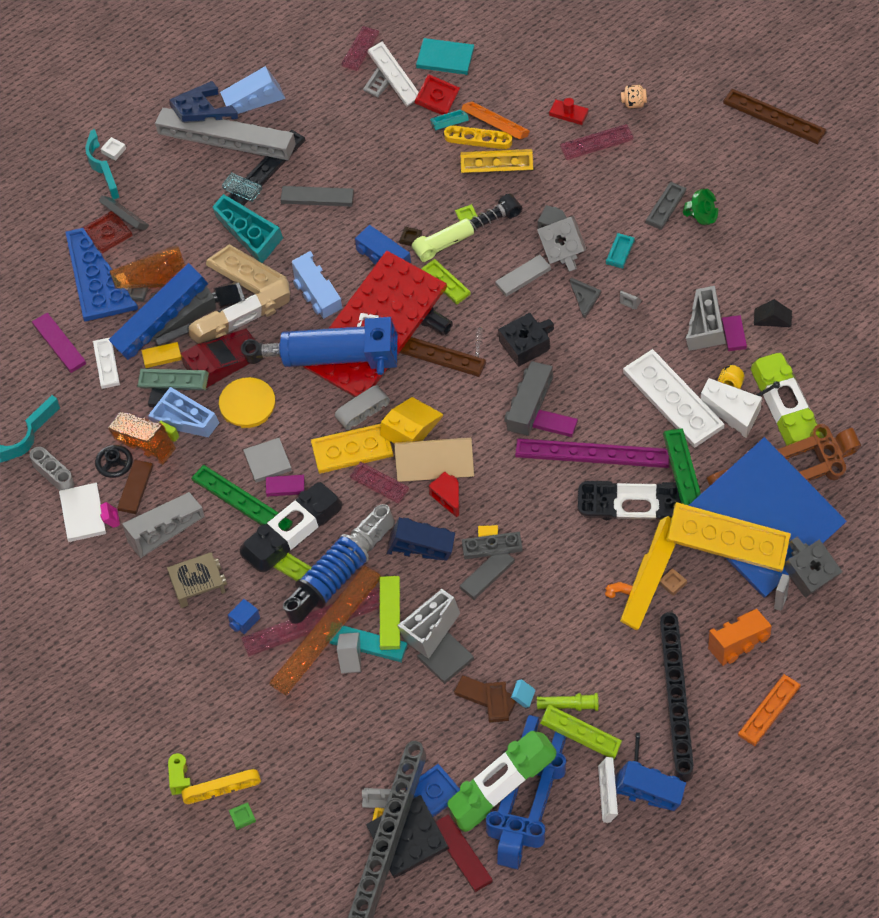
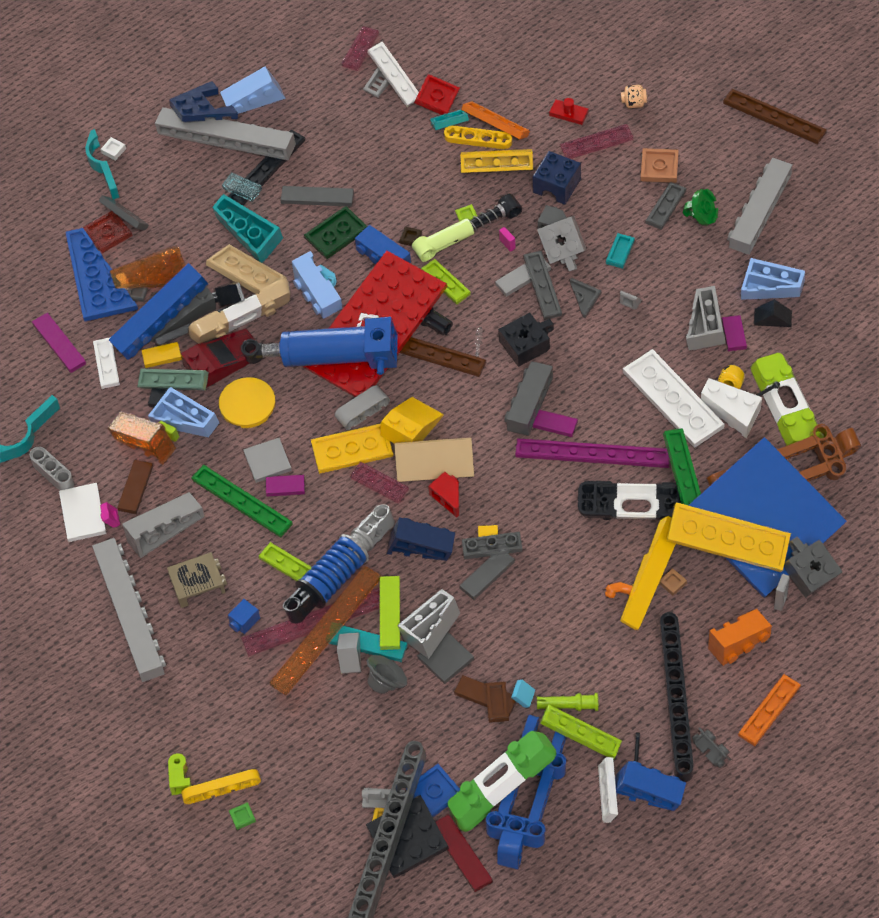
(112, 452): black piece -> none
(128, 609): none -> light grey brick
(272, 544): black piece -> none
(328, 275): none -> medium azure arm
(335, 232): none -> dark green tile
(385, 674): none -> dark grey hat
(445, 56): teal tile -> none
(507, 239): none -> dark pink tile
(542, 285): none -> dark grey tile
(557, 176): none -> dark blue piece
(659, 165): none -> nougat plate
(706, 741): none -> dark grey hinge
(760, 206): none -> light grey brick
(771, 280): none -> light blue wedge

